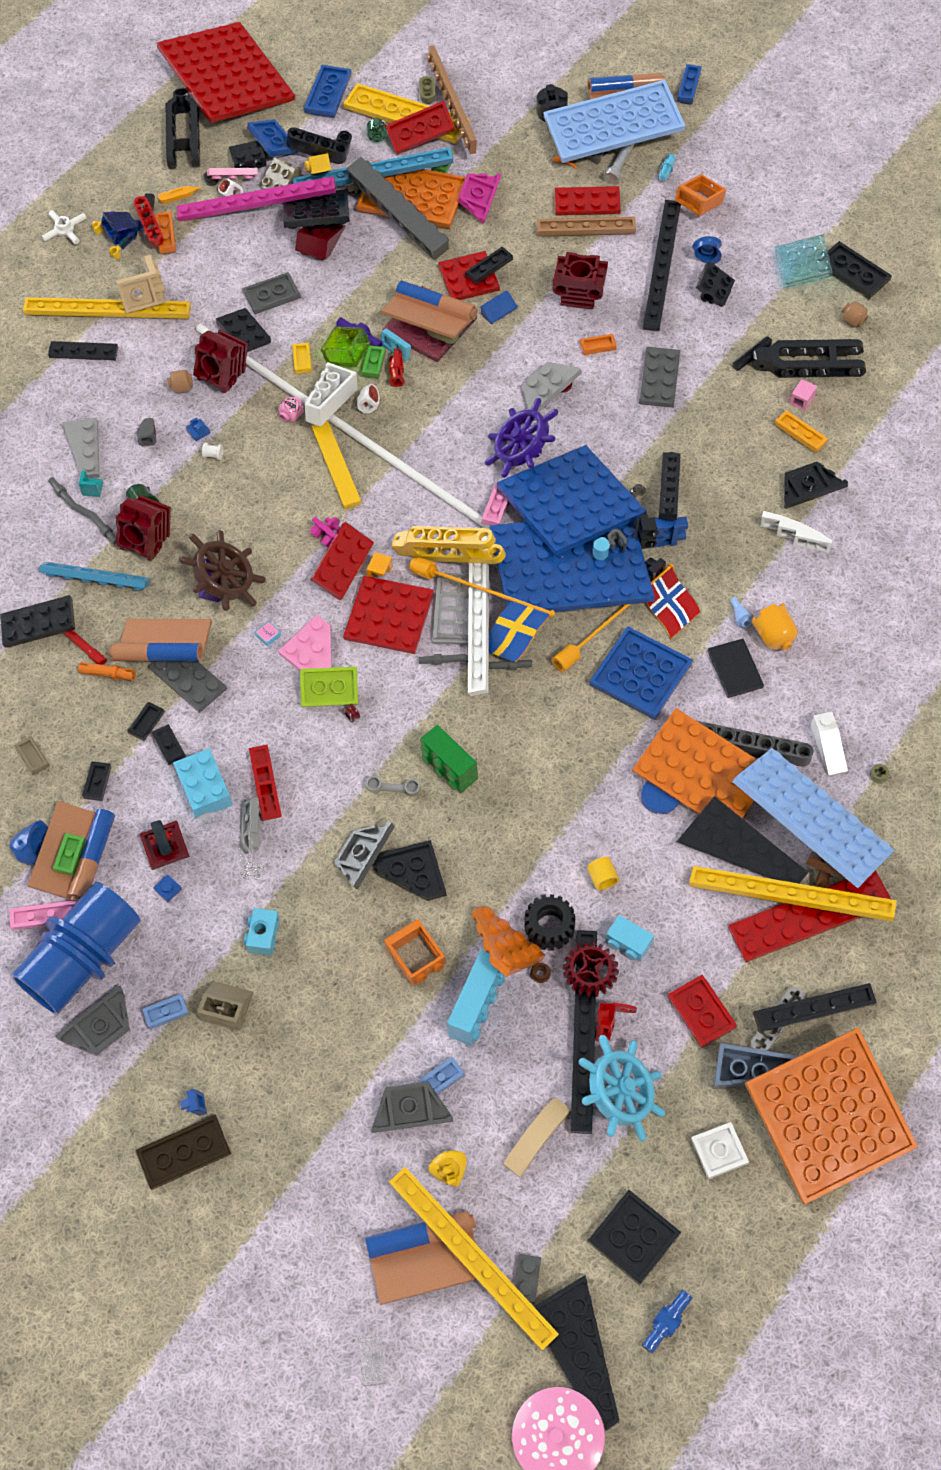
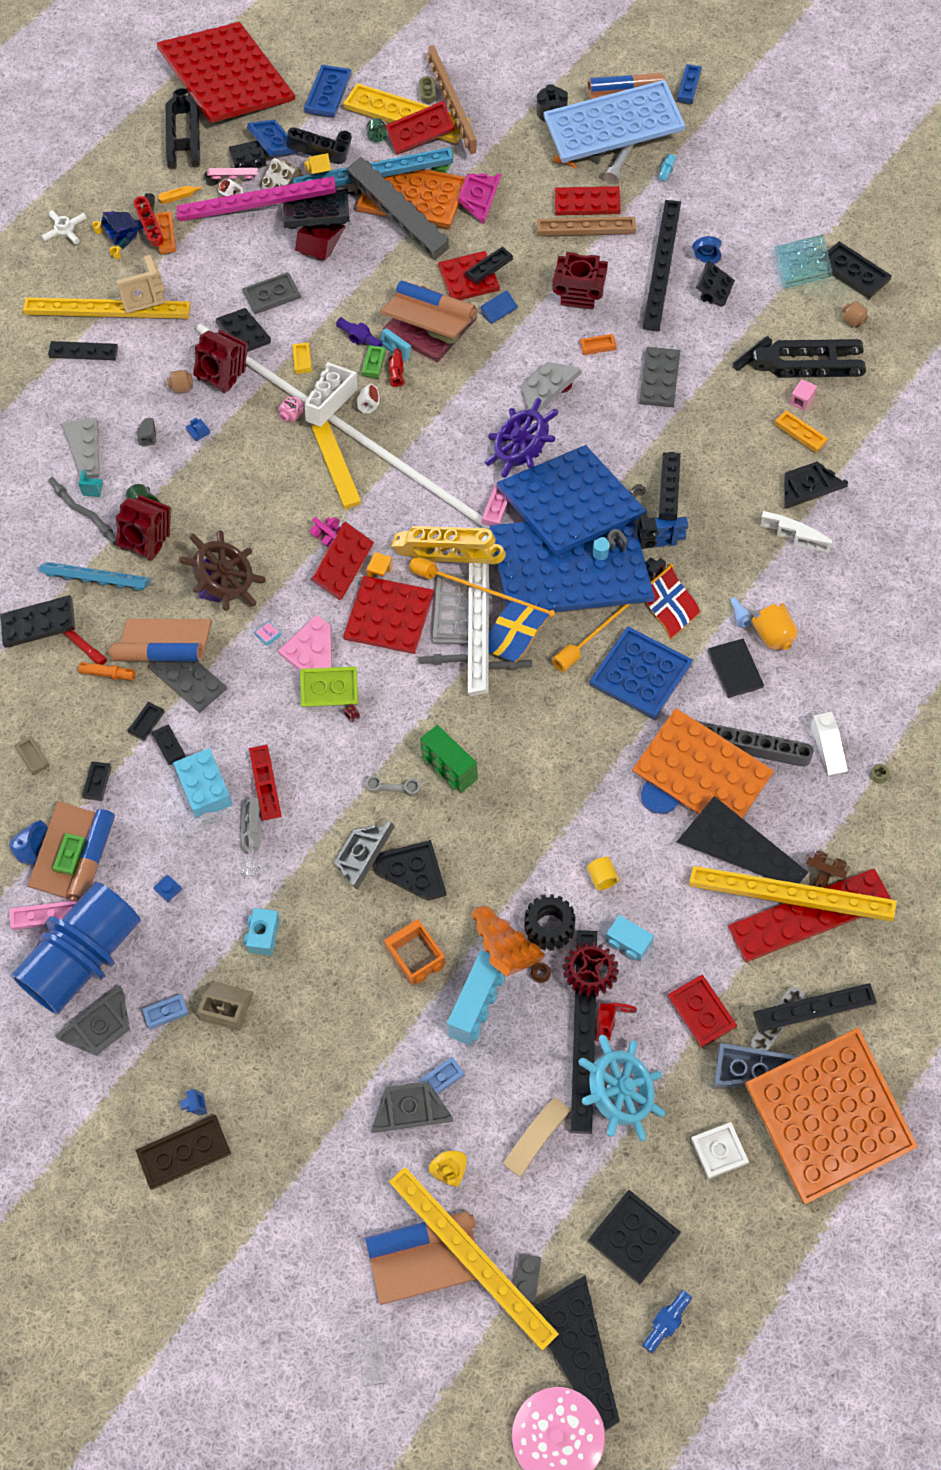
(164, 844): dark red plate -> none
(212, 451): white bush -> none
(345, 346): clear neon green brick -> none
(687, 195): orange window -> none
(814, 817): light blue plate -> none

